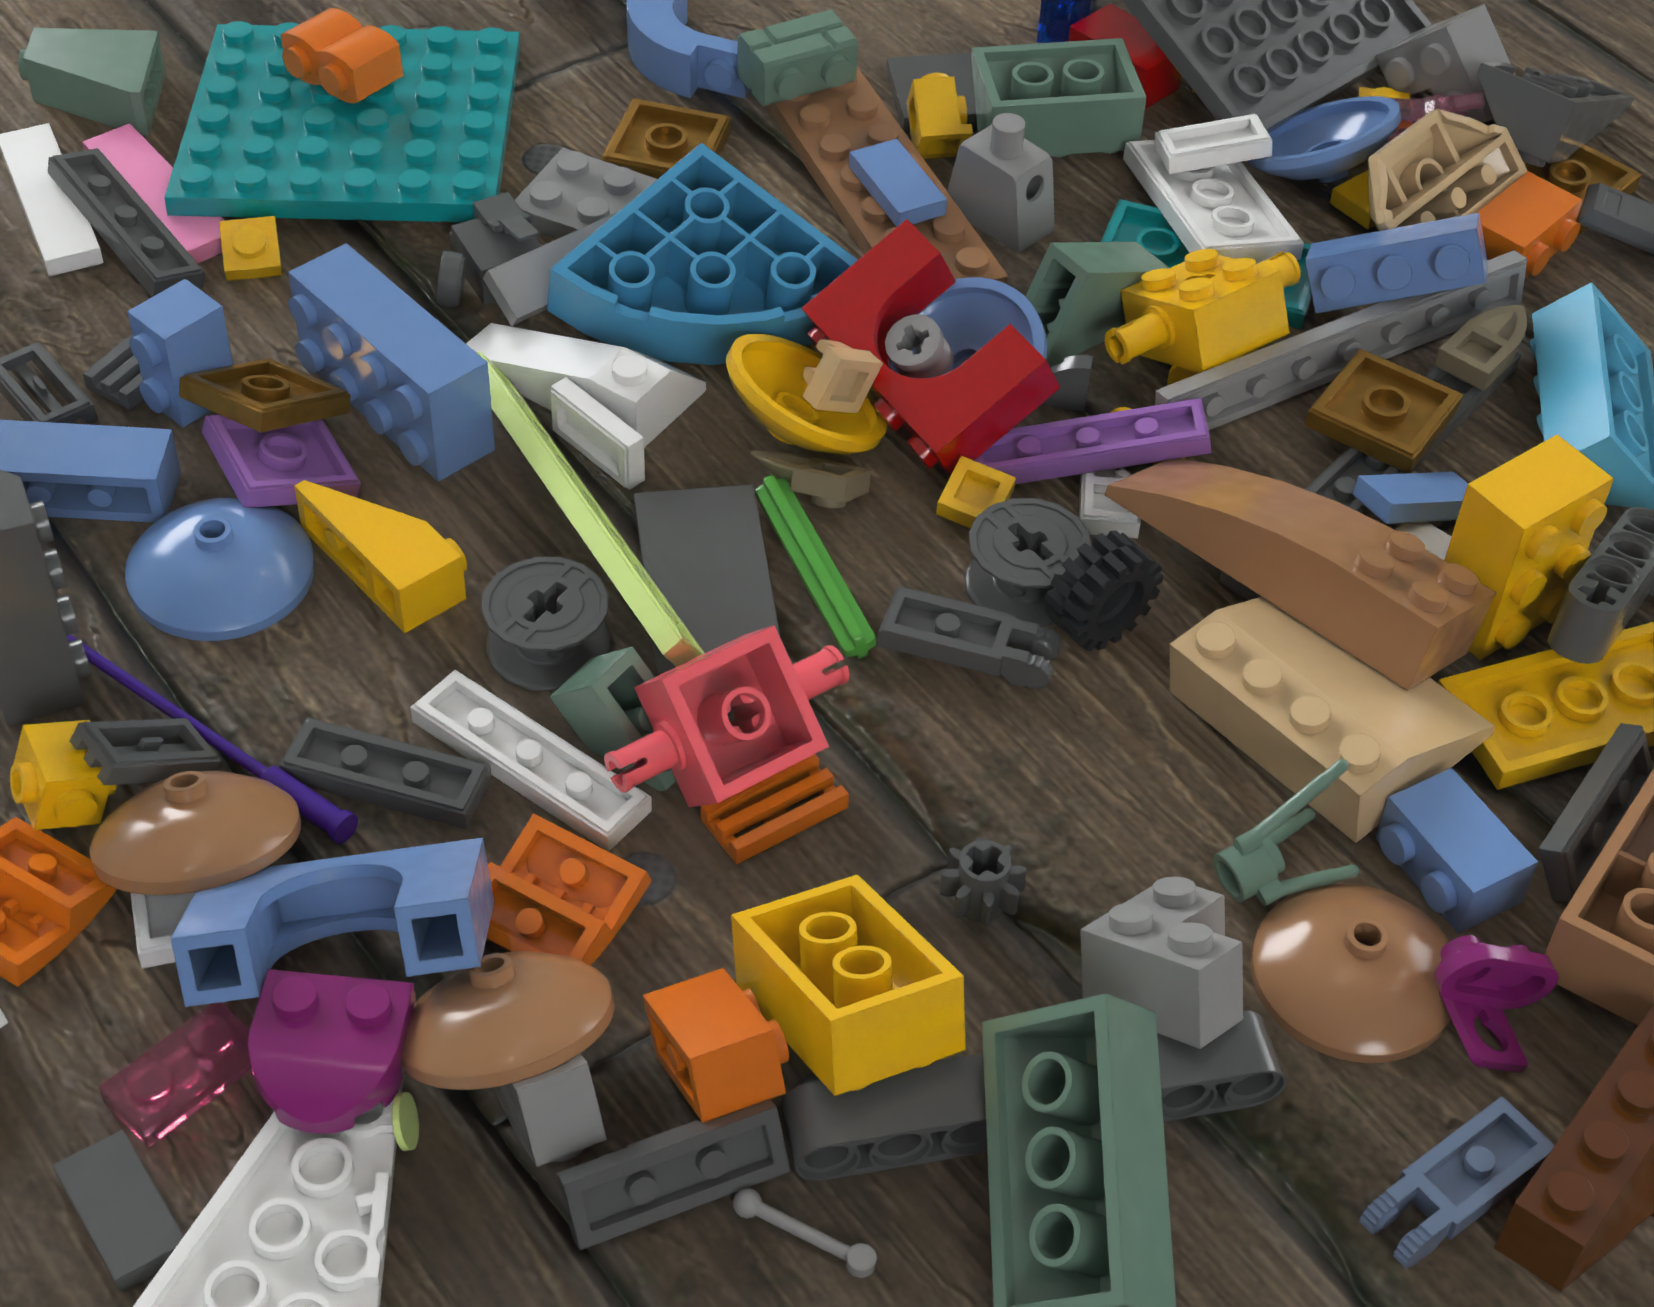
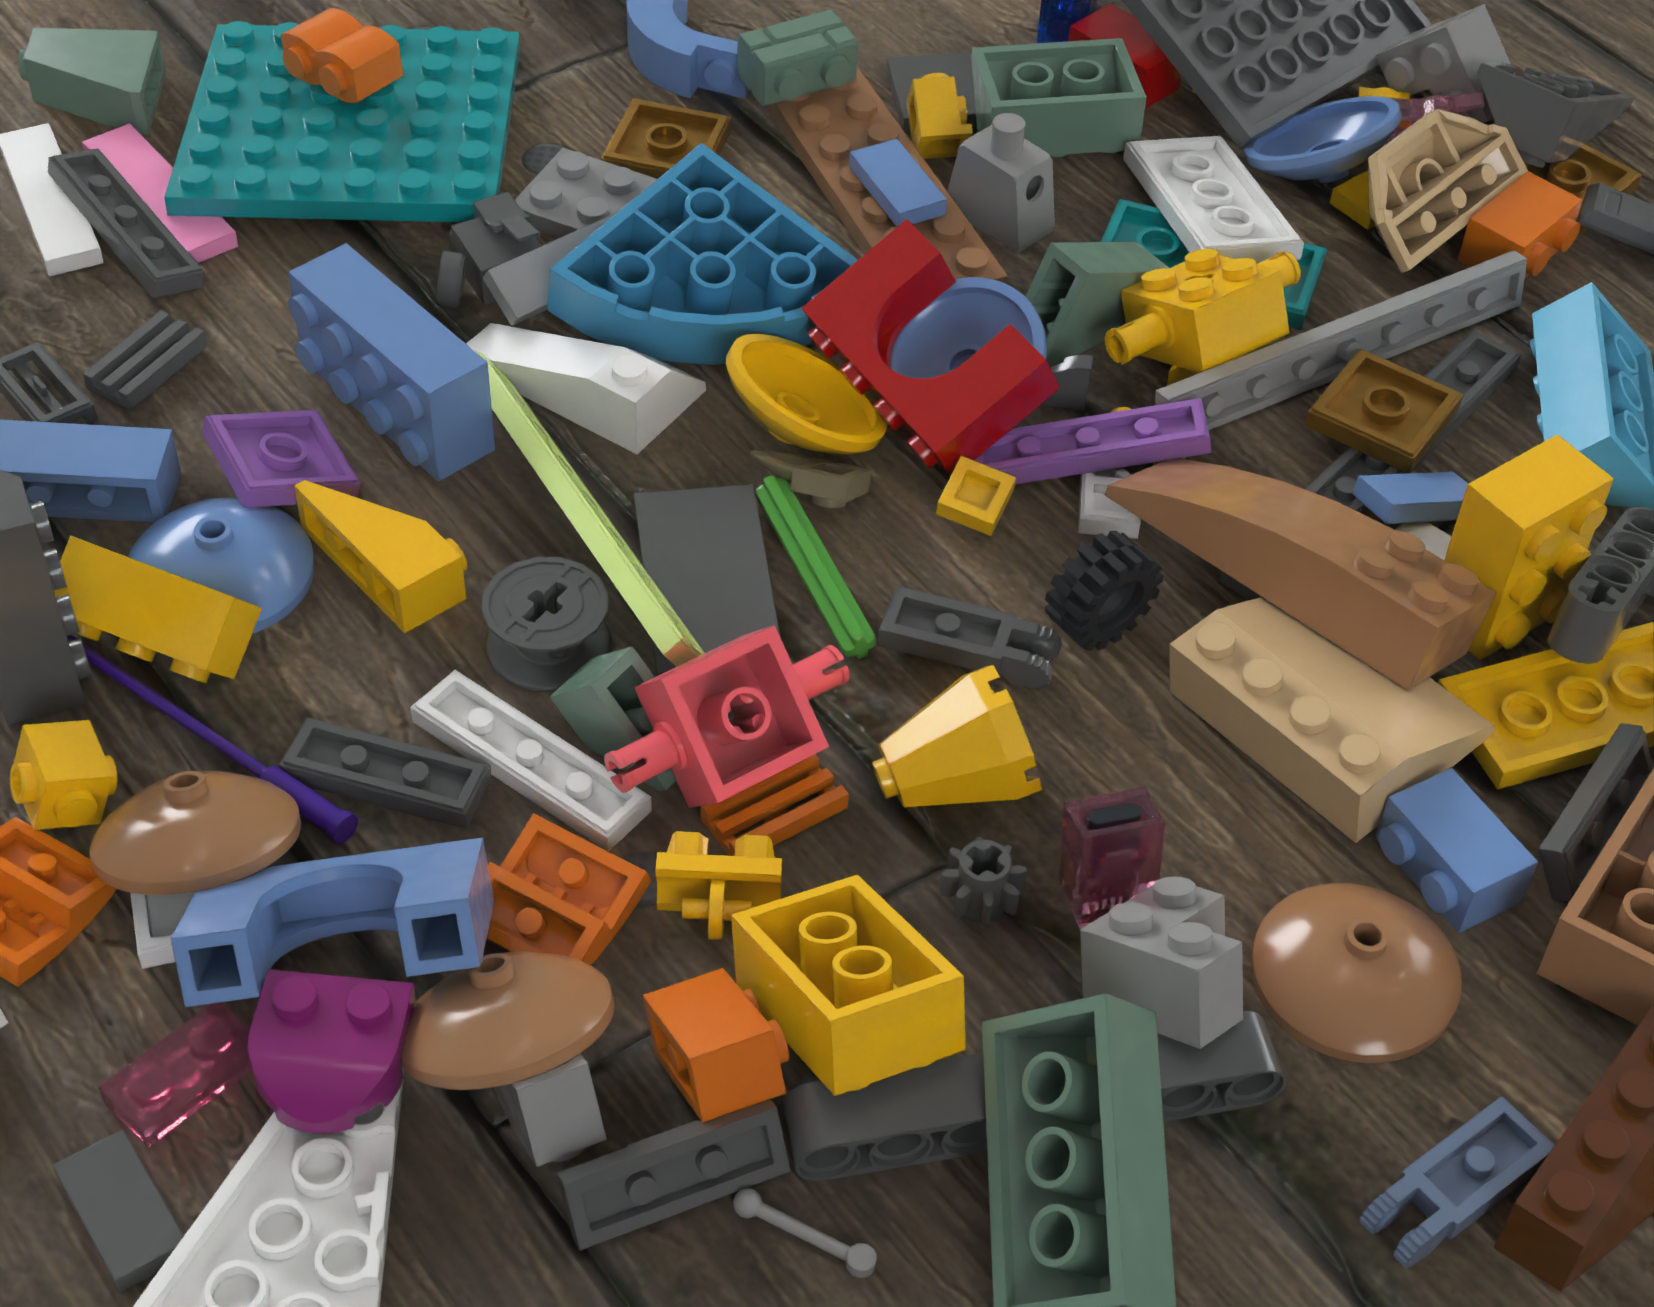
(143, 749): dark grey tile -> none
(156, 612): none -> yellow brick
(177, 336): medium blue brick -> none
(250, 248): yellow plate -> none
(264, 395): pearl gold tile -> none
(405, 1121): yellowish green piece -> none
(597, 433): white tile -> none
(716, 884): none -> yellow hips
(840, 378): tan tile -> none
(932, 353): light grey wheel -> none
(959, 749): none -> yellow cone
(1018, 552): dark grey piece -> none
(1109, 851): none -> clear pink piece
(1213, 144): white tile -> none
(1255, 861): sand green plant -> none
(1397, 263): medium blue brick -> none
(1482, 982): magenta bracket -> none
(1484, 346): dark tan plate -> none

